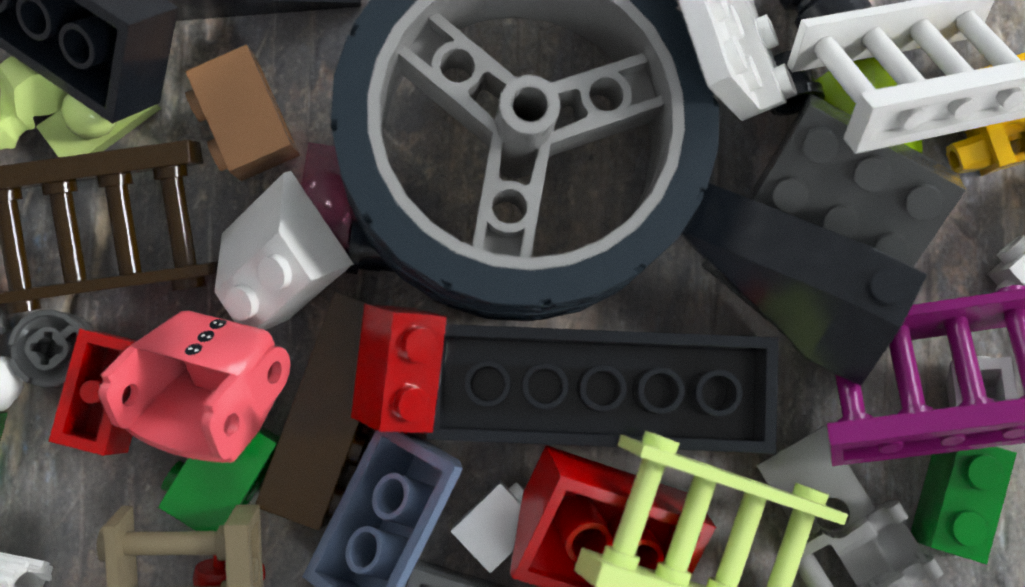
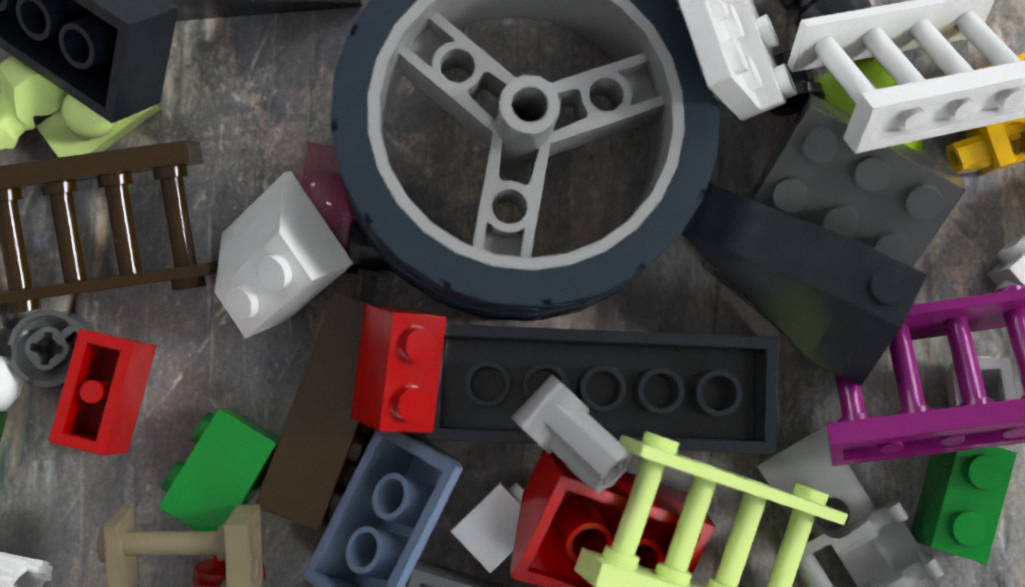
(196, 386): coral piece -> none
(240, 113): medium nougat brick -> none
(563, 426): none -> light grey piece

